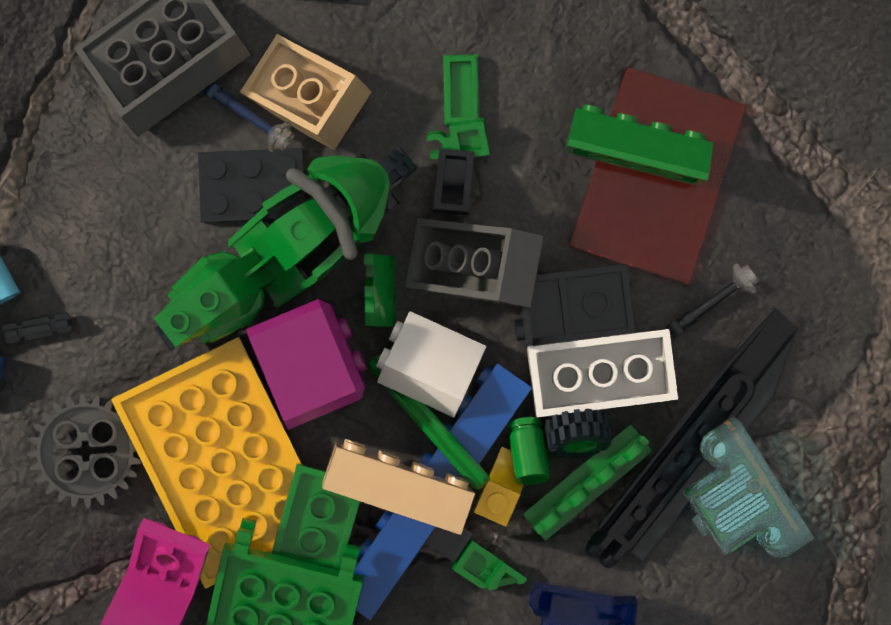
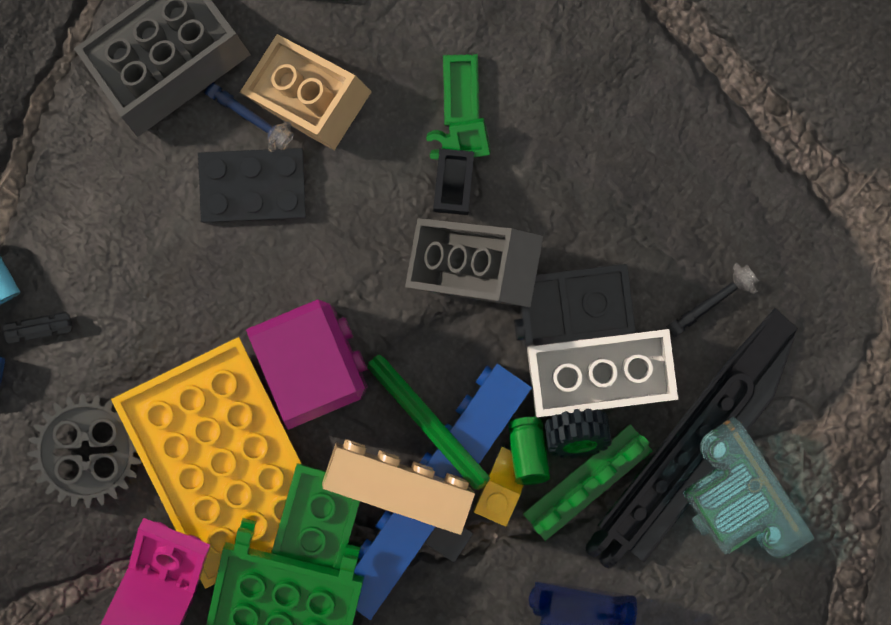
(229, 290): green piece -> none
(380, 290): green slope -> none
(429, 363): white brick -> none
(485, 568): green slope -> none
(639, 146): green slope -> none
(649, 217): clear red piece -> none

